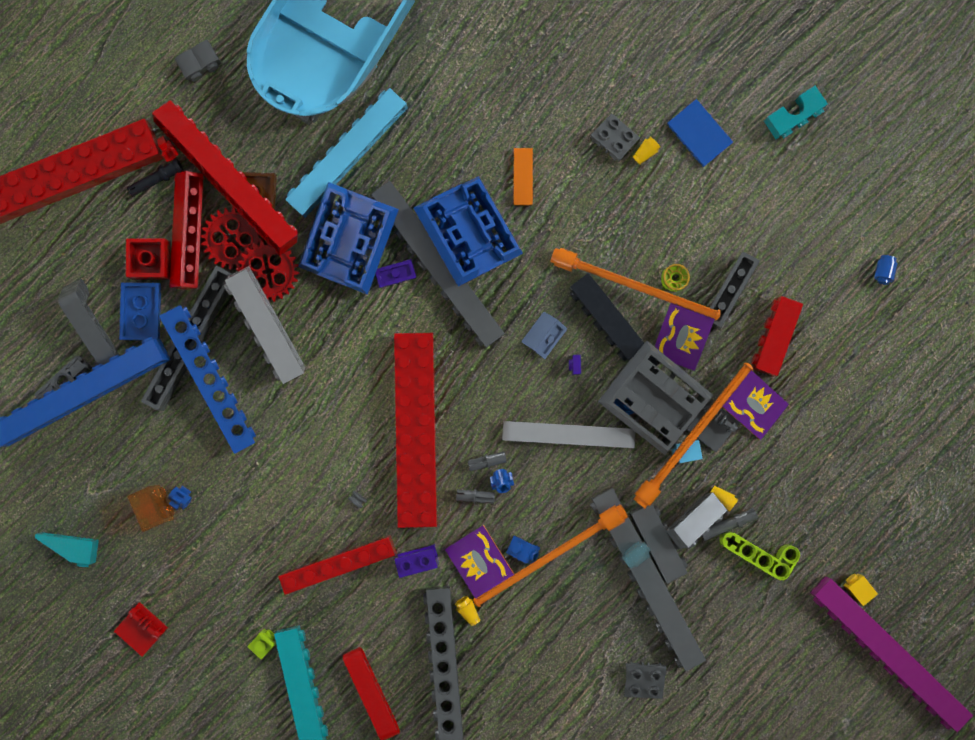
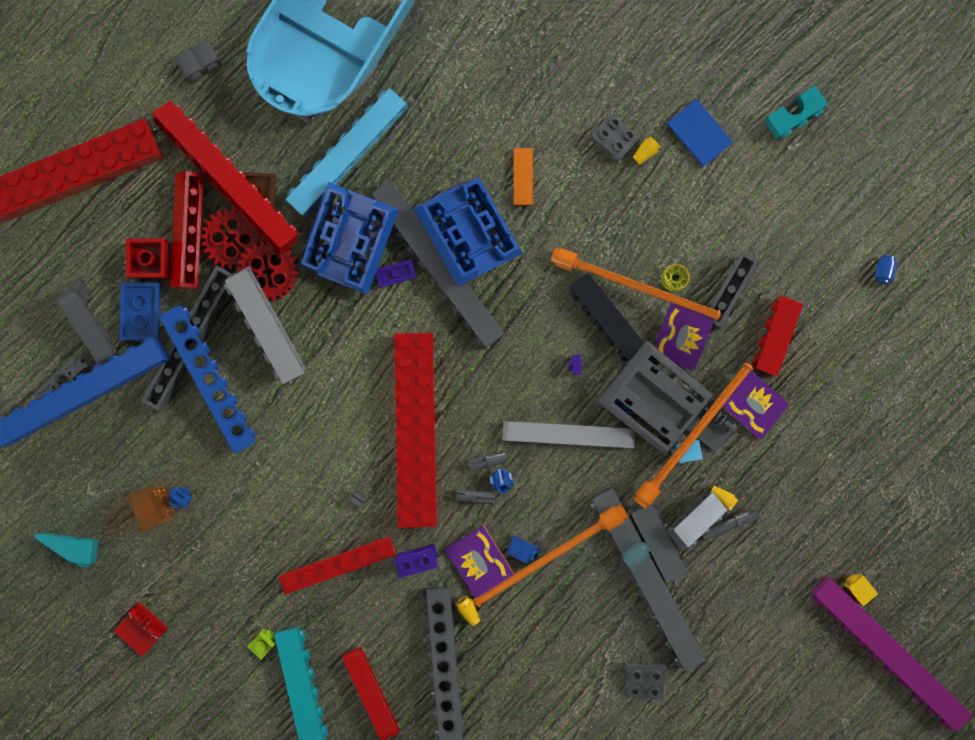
(163, 173): black pin -> none
(168, 149): red plate -> none
(544, 335): sand blue panel -> none
(755, 553): lime beam -> none

